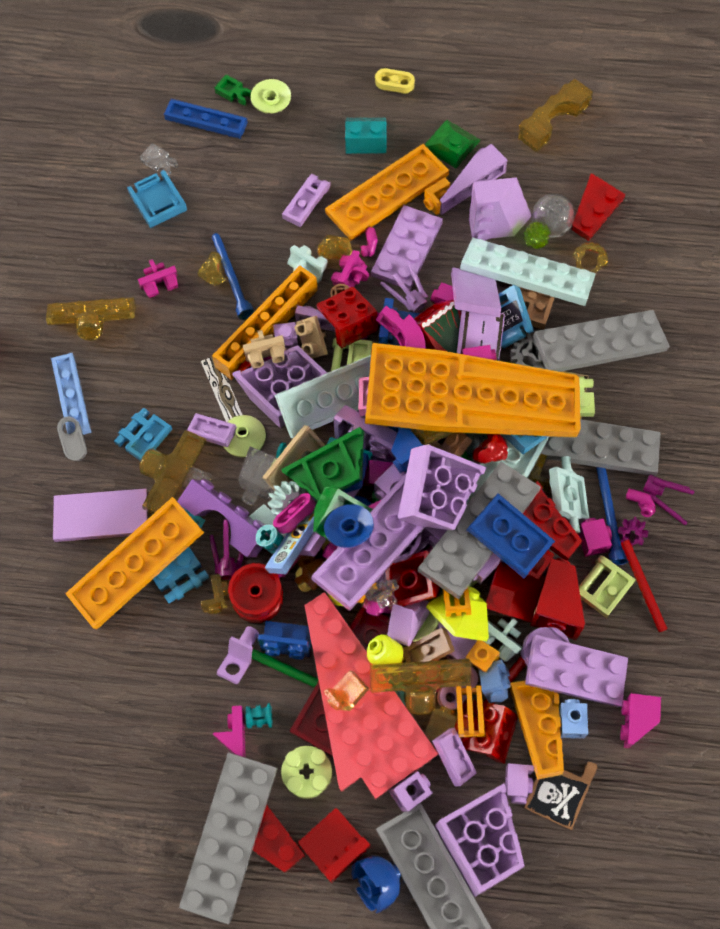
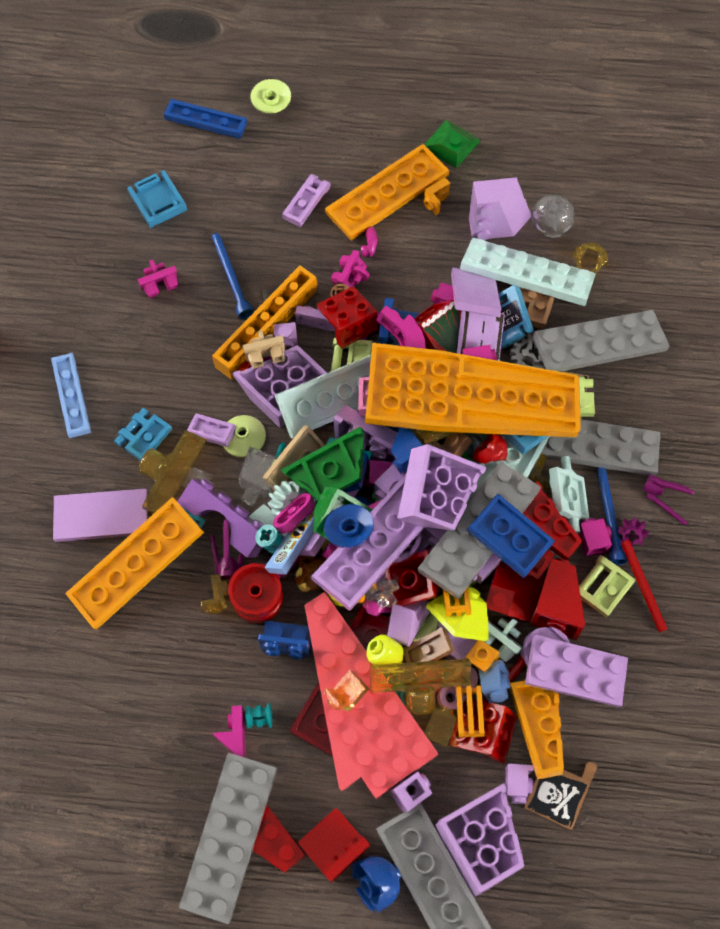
(74, 443): light grey piece -> none
(90, 314): clear yellow plate -> none
(157, 157): clear plate -> none
(178, 569): dark azure plate -> none
(211, 270): clear yellow piece -> none
(221, 390): sticker -> none
(231, 88): green plate -> none
(240, 654): lavender bracket -> none
(284, 668): green bar -> none
(302, 257): light aqua hips -> none
(311, 337): tan hips -> none
(317, 781): yellowish green plate -> none
(334, 247): clear yellow bracket -> none
(365, 135): teal slope -> none
(395, 80): light yellow plate -> none
(406, 245): lavender plate -> none
(415, 299): lavender plant -> none
(454, 757): lavender plate -> none
(485, 165): lavender slope -> none
(537, 235): clear neon green gear -> none
(570, 100): clear yellow arch -> none
(573, 719): light blue brick -> none
(596, 206): red wing -> none
(641, 716): dark pink slope -> none
(644, 501): dark pink arm -> none

